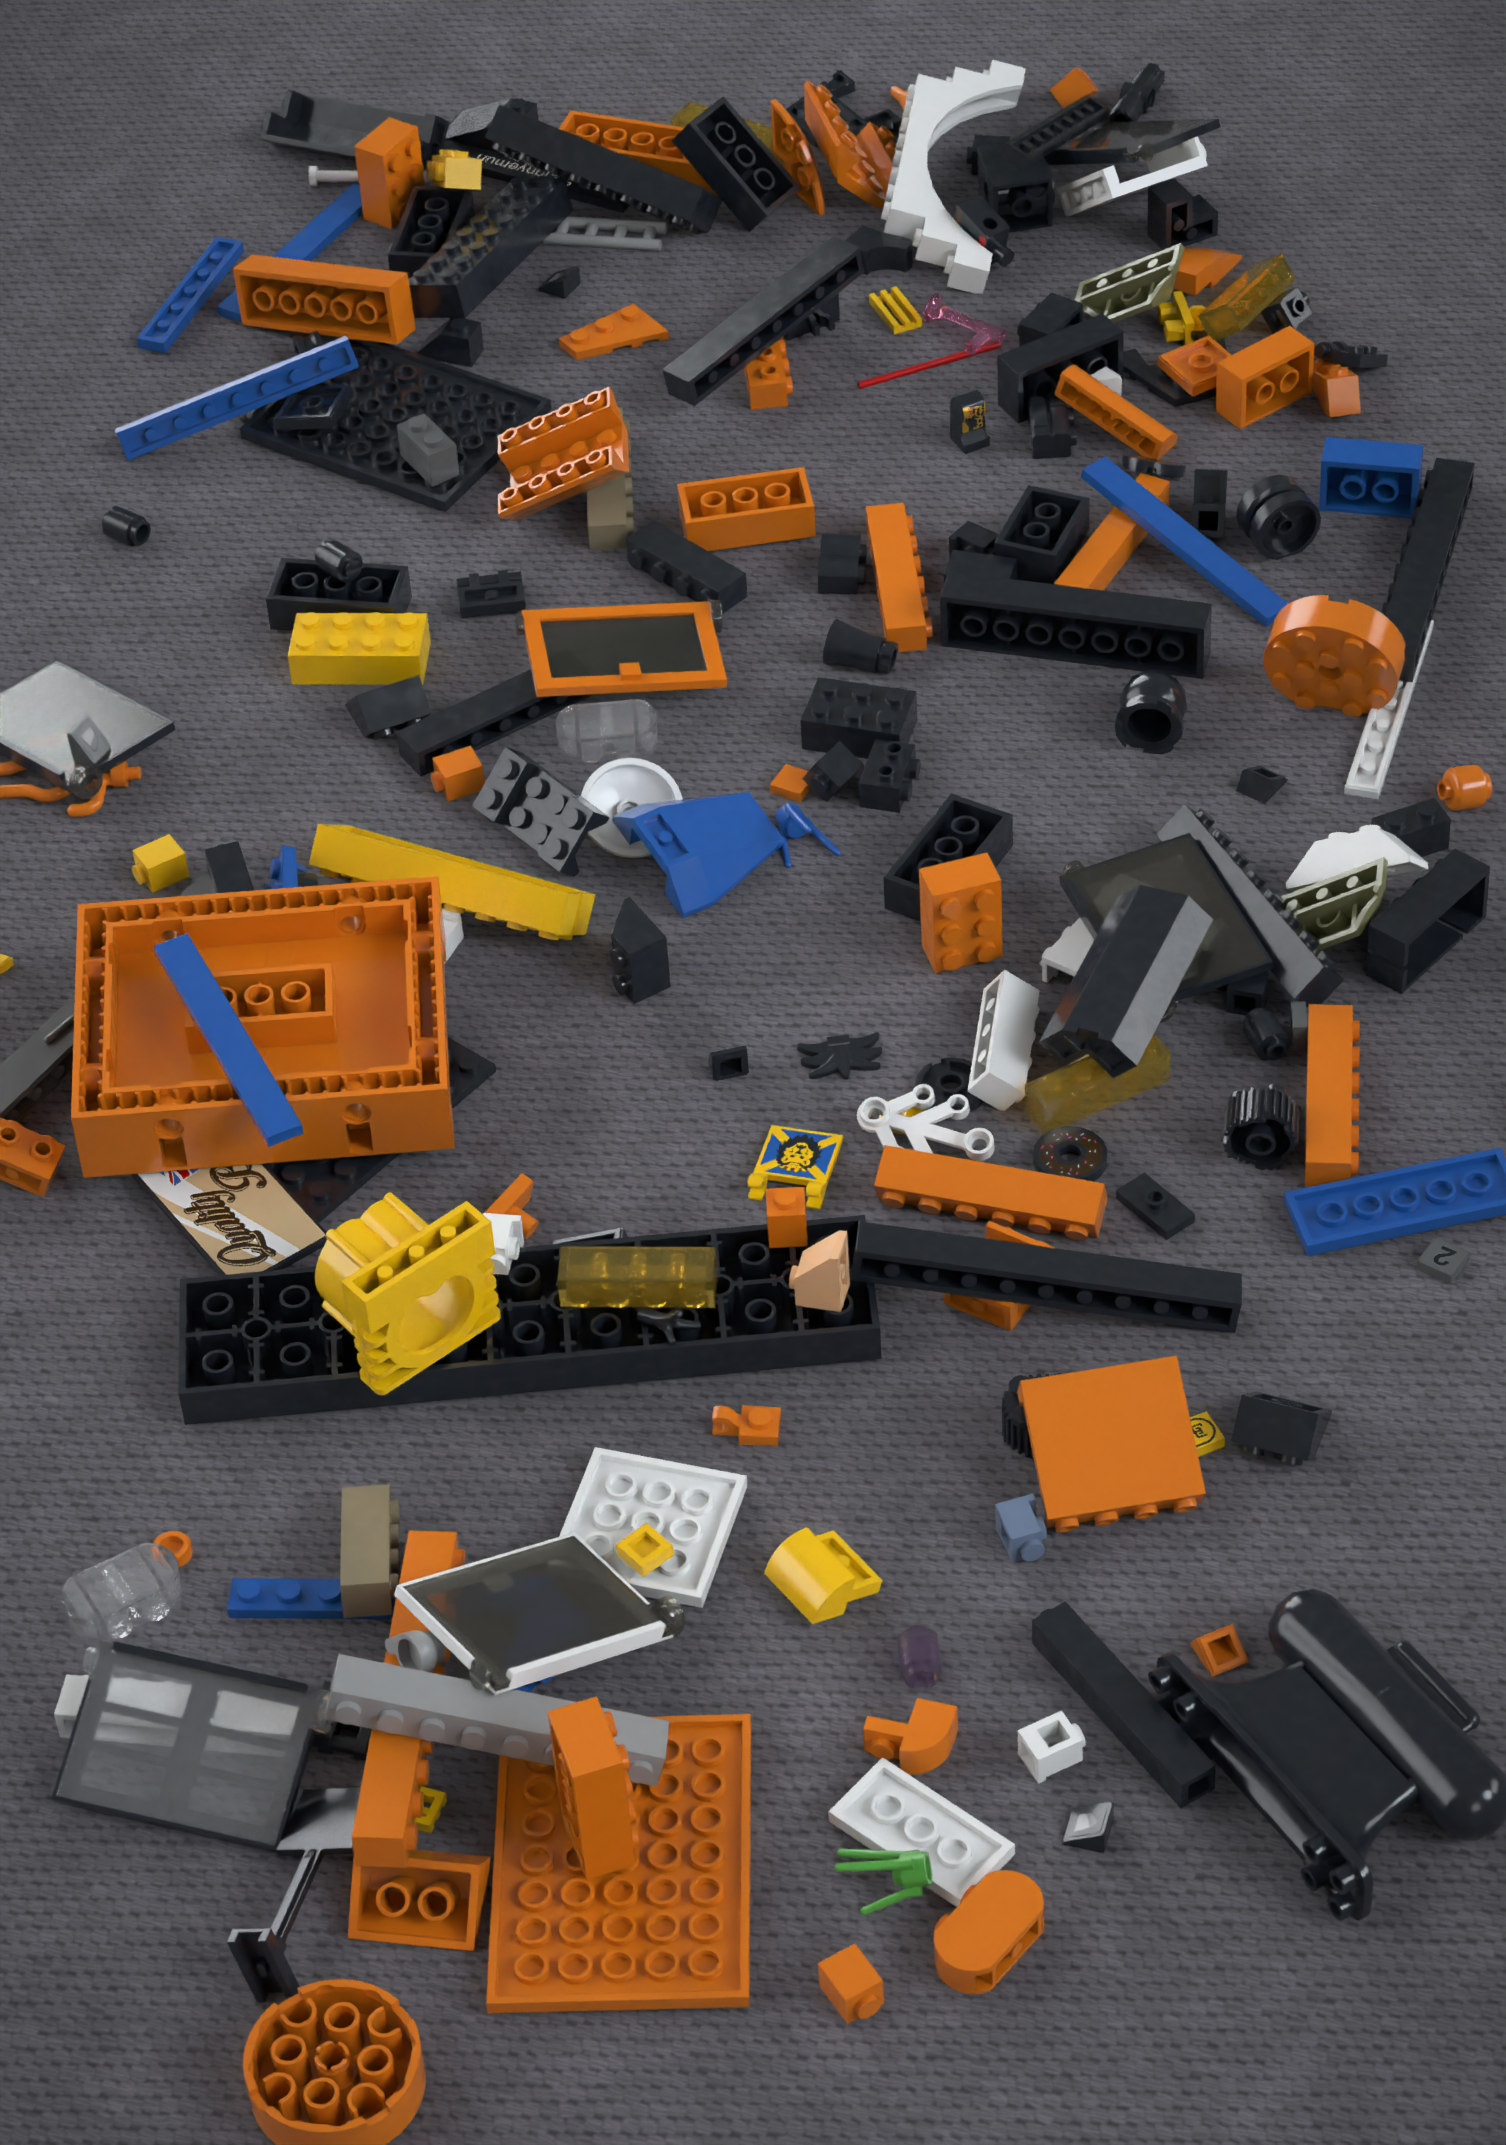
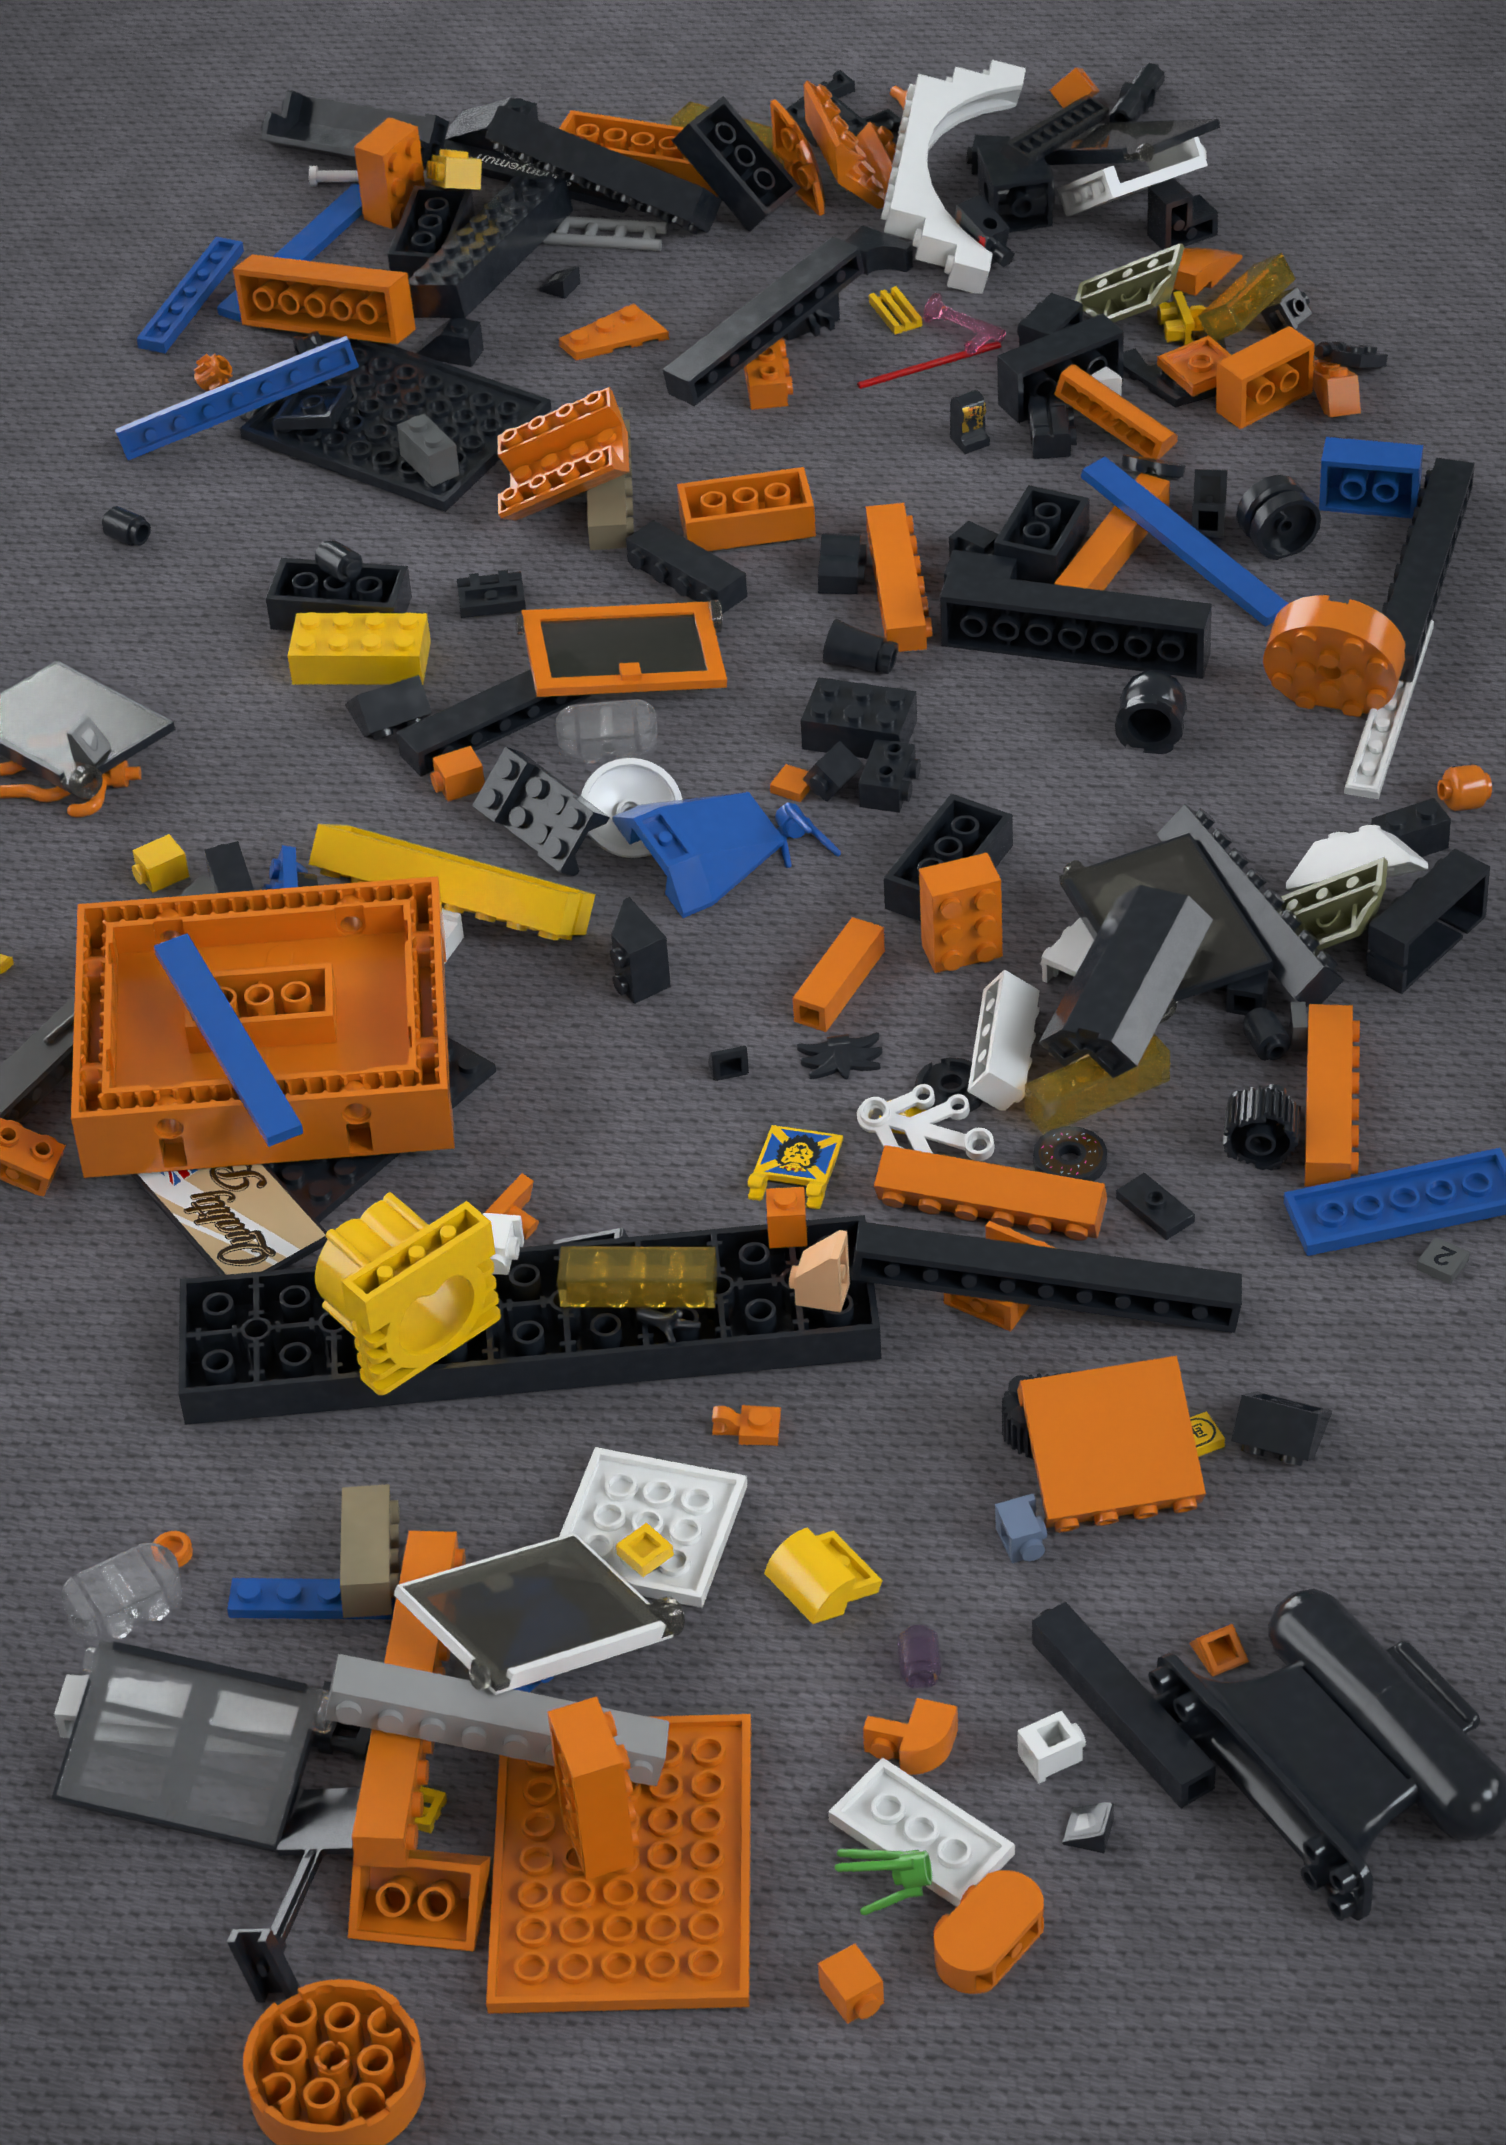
(212, 372): none -> orange gear
(416, 1649): light grey piece -> none
(838, 974): none -> orange brick
(1260, 783): black slope -> none

